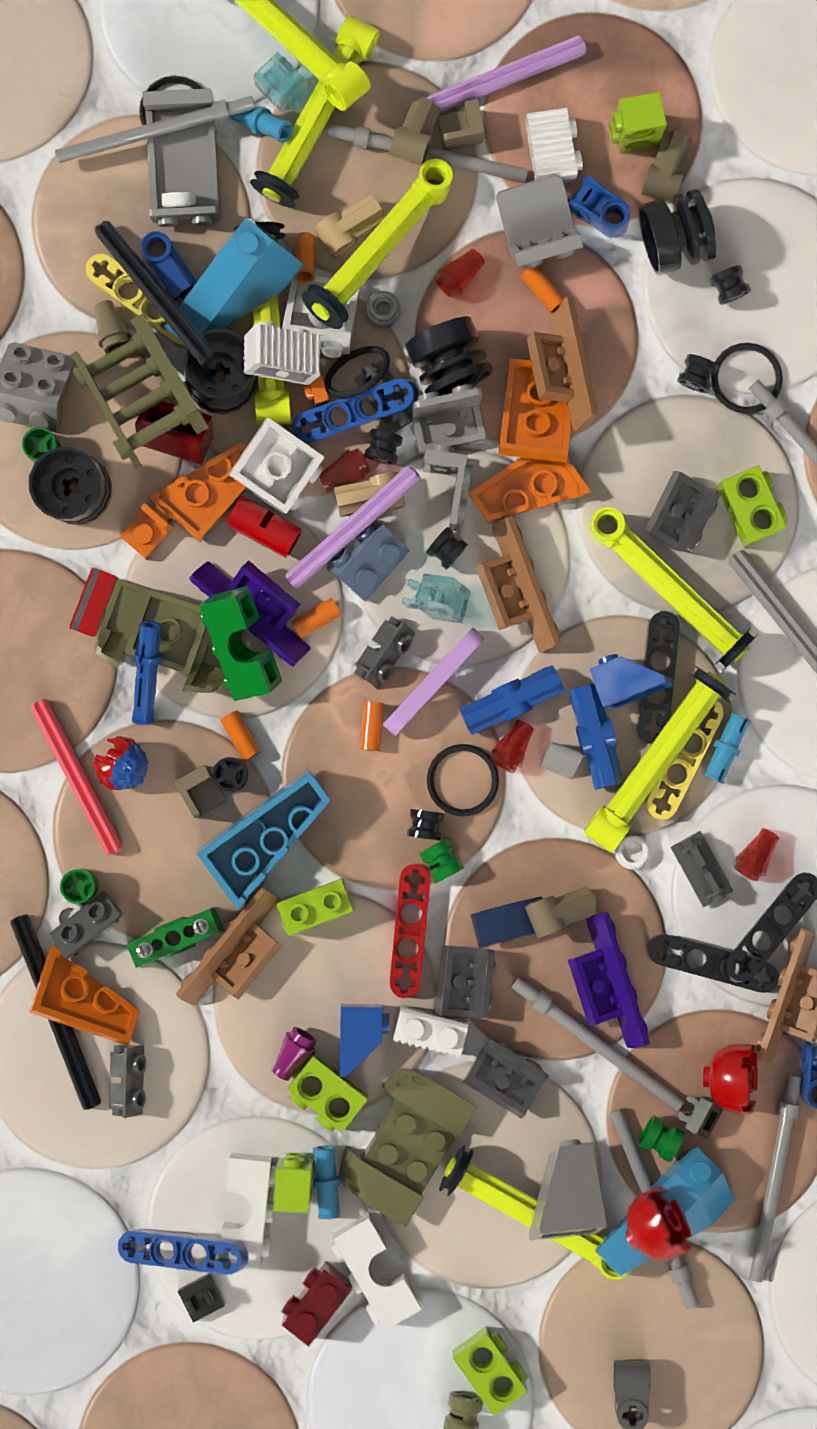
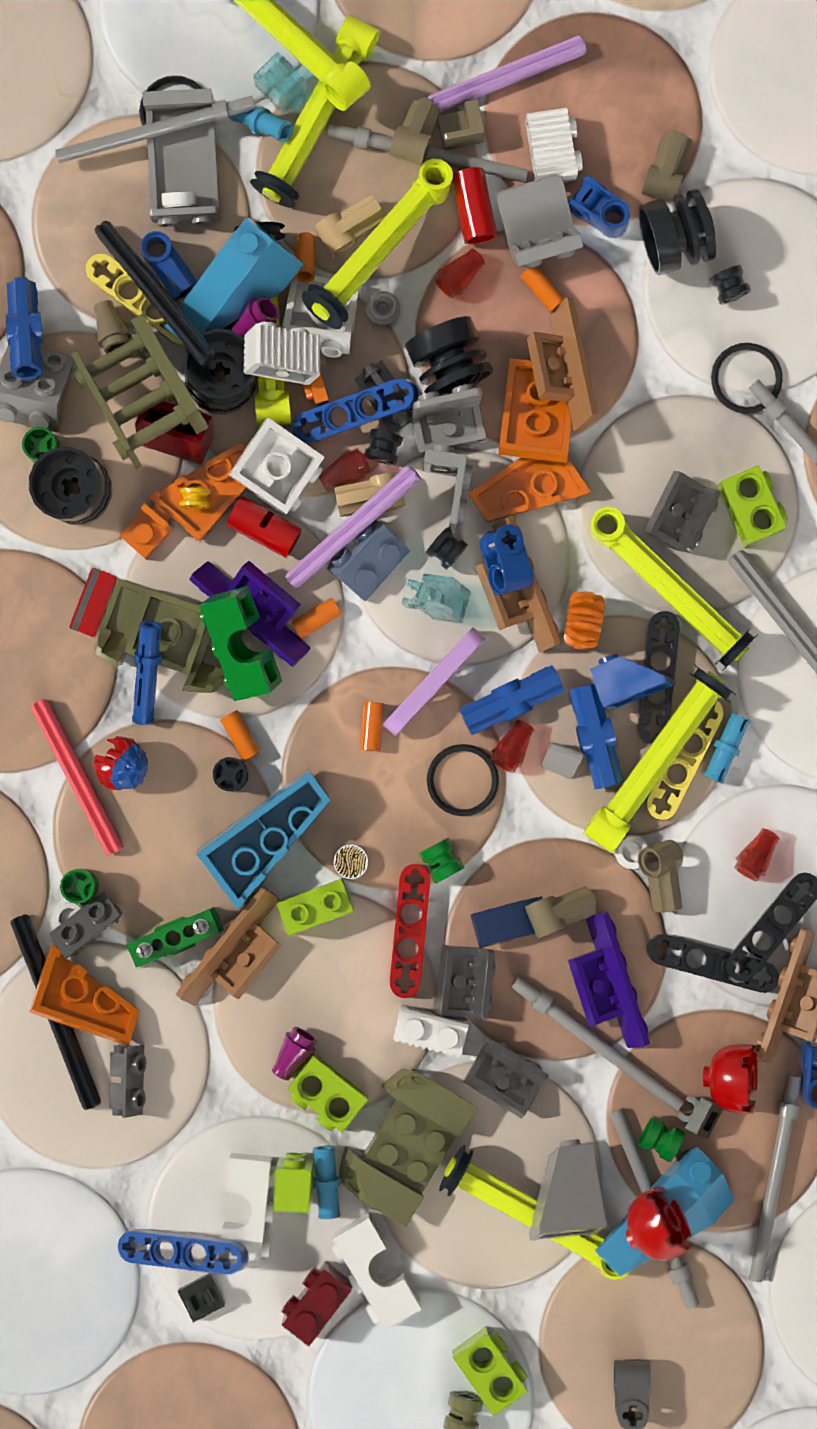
(24, 329): none -> blue piece
(194, 498): none -> yellow bush
(200, 791): dark tan panel -> none
(257, 311): none -> magenta cone
(350, 861): none -> tile
(360, 1033): blue slope -> none
(367, 386): black tyre -> none
(377, 666): dark grey hinge -> none
(425, 824): black wheel -> none
(474, 205): none -> red pin
(506, 562): none -> blue piece
(584, 620): none -> orange gear
(638, 122): lime brick -> none
(660, 865): none -> dark tan piece
(697, 373): black wheel -> none
(702, 869): dark grey hinge -> none

